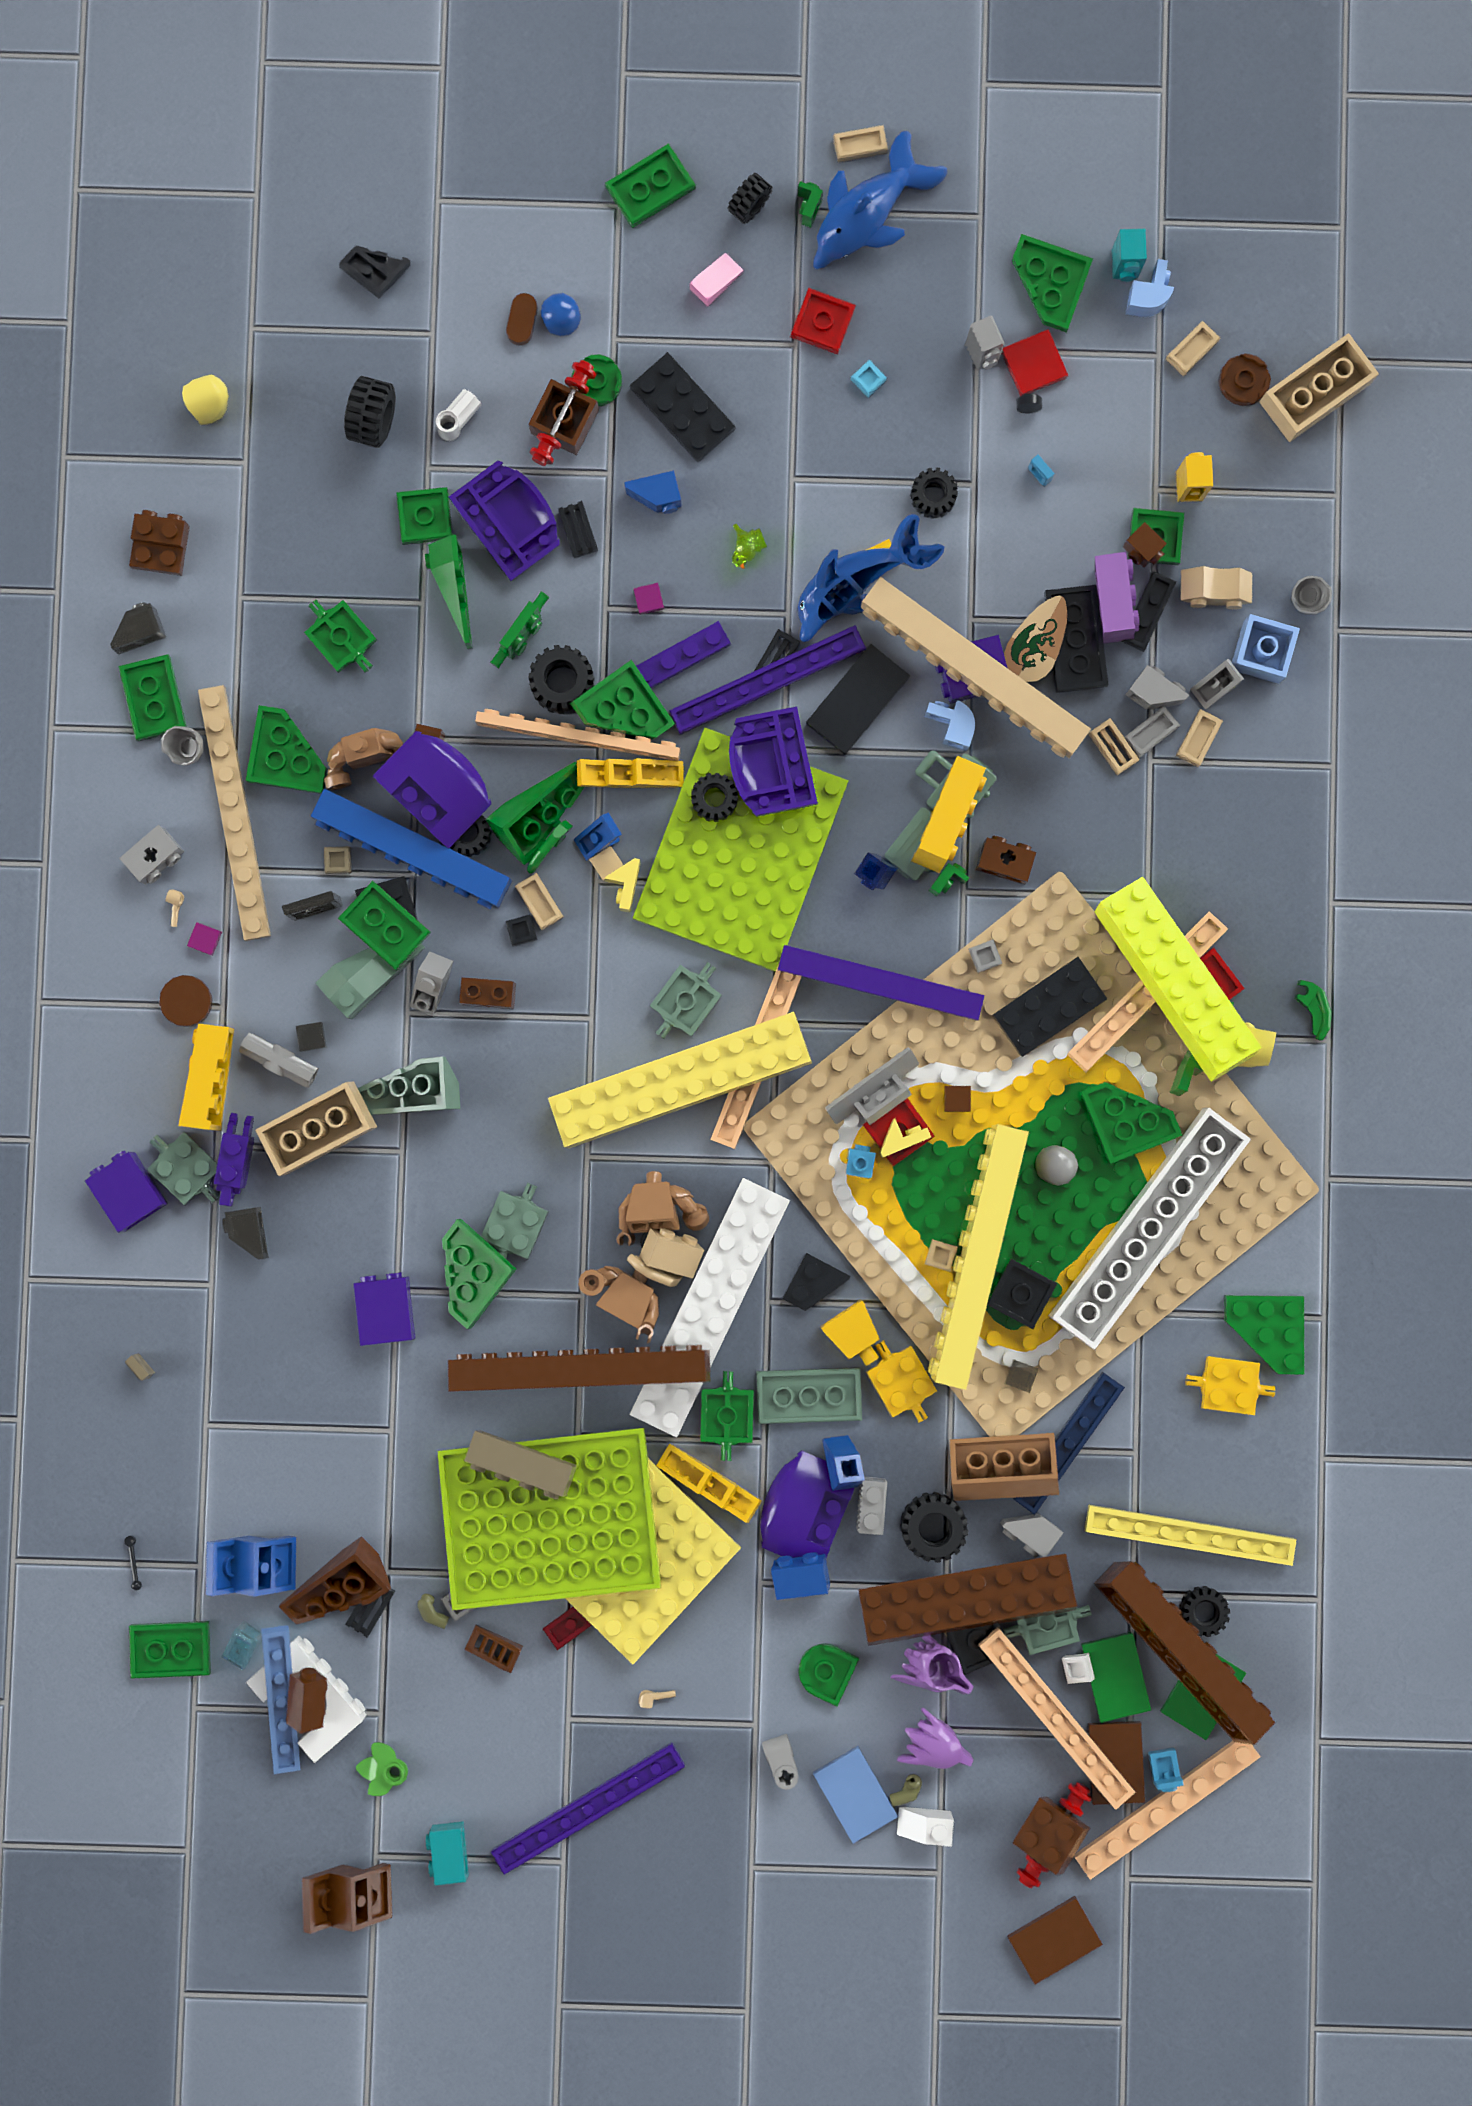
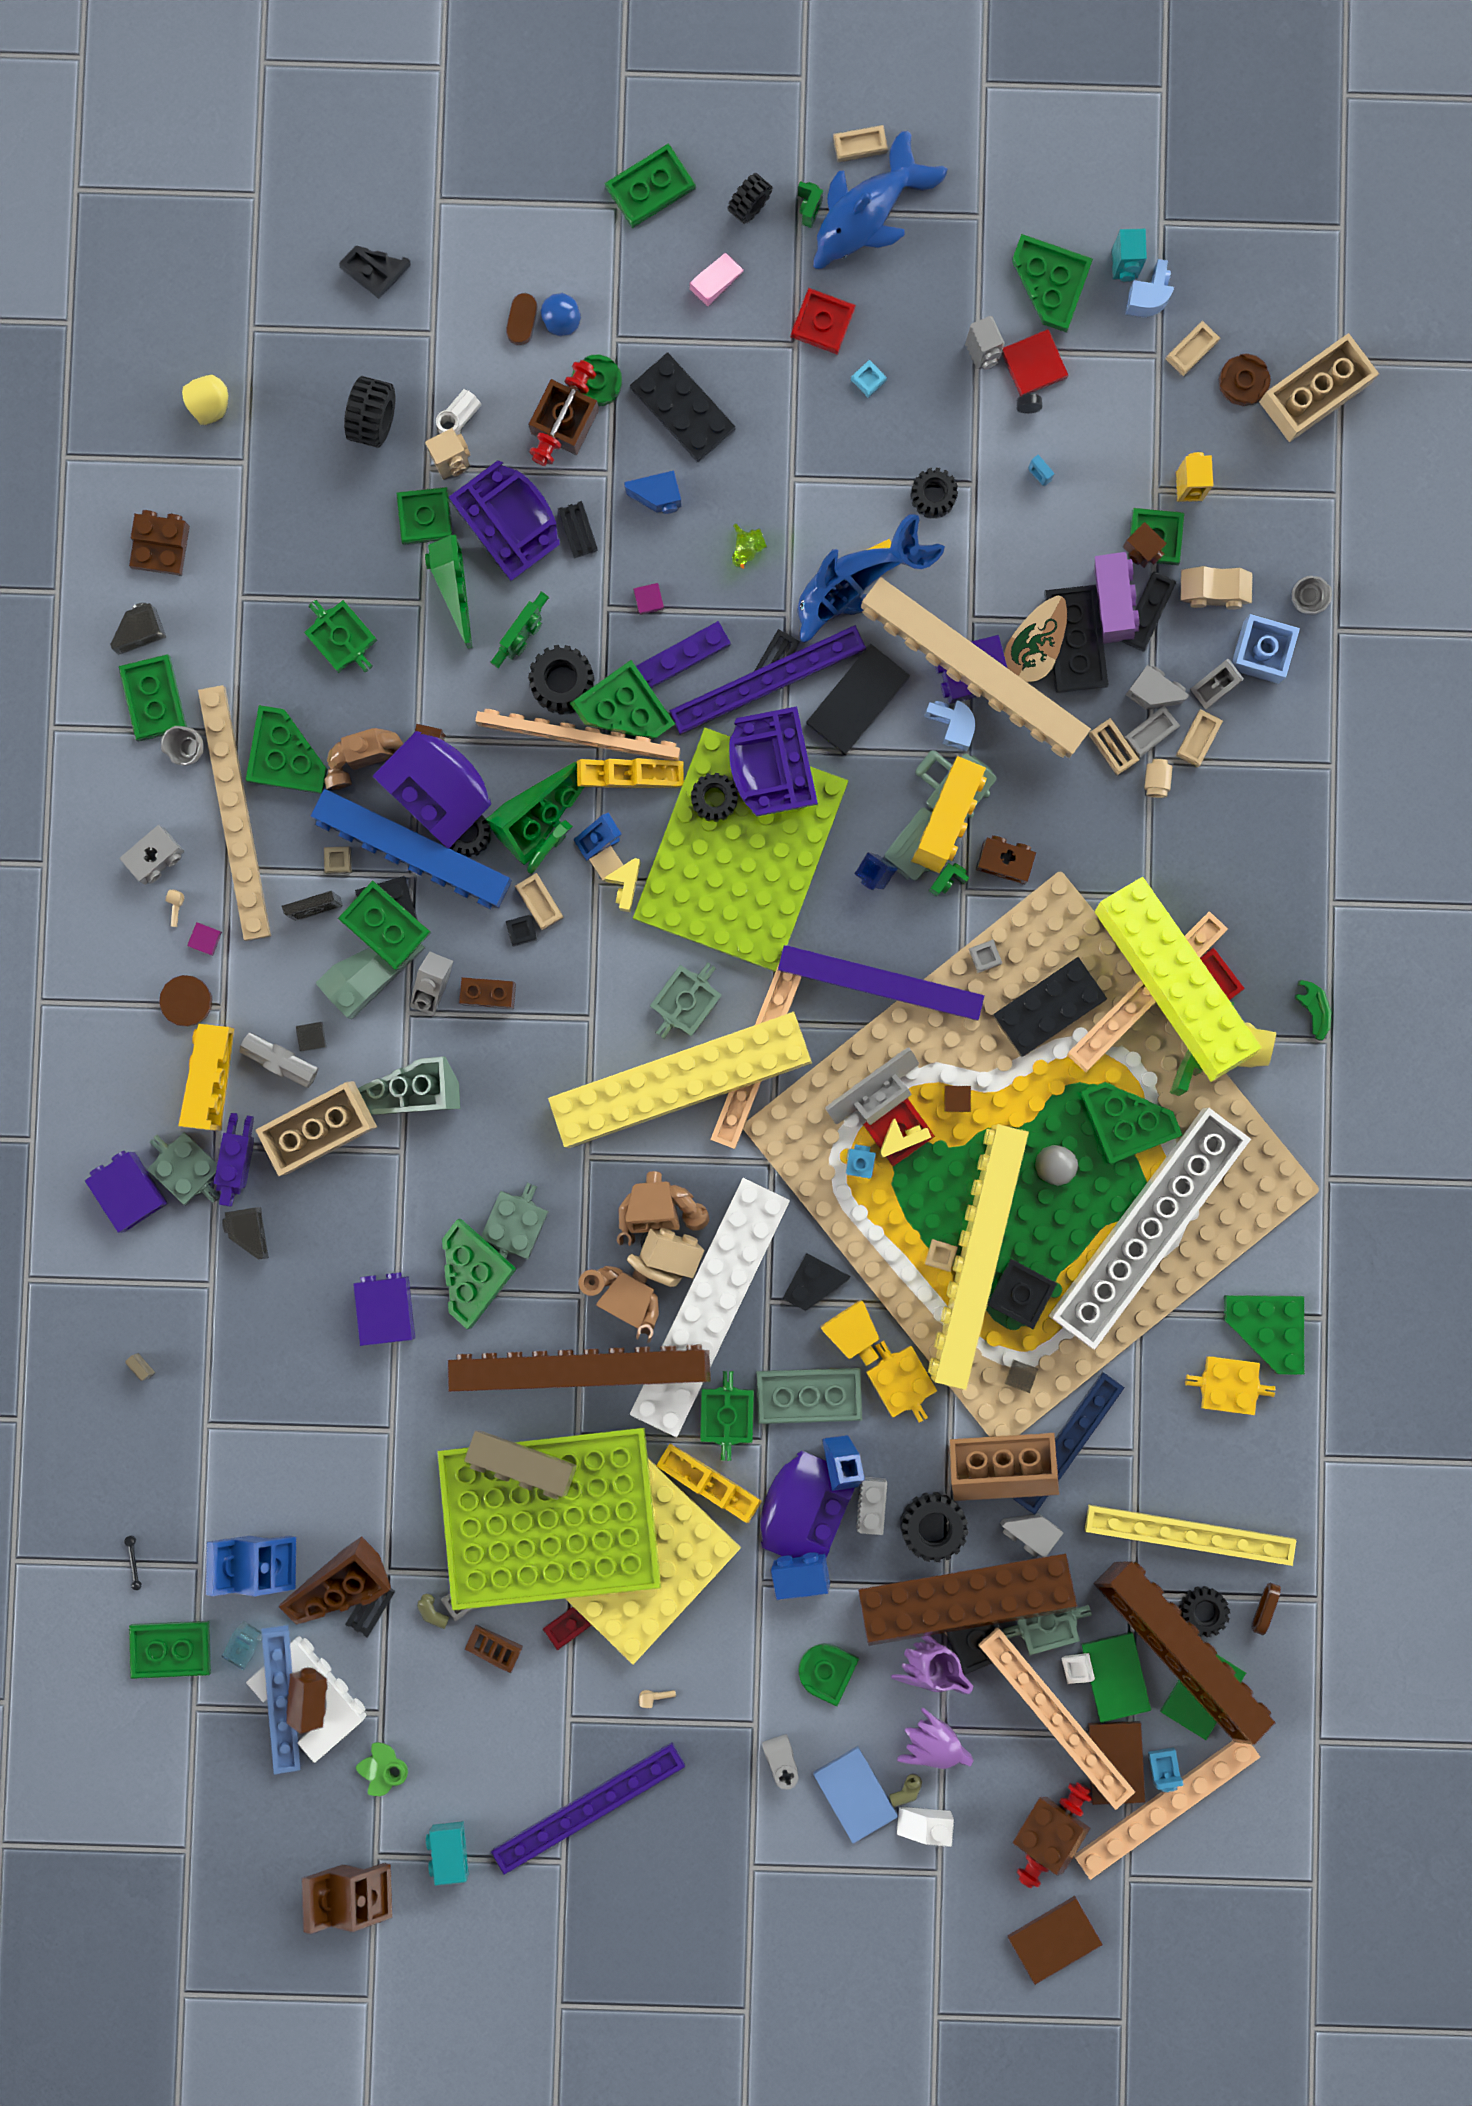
(449, 453): none -> tan brick
(1158, 778): none -> tan brick
(1266, 1608): none -> reddish brown tile

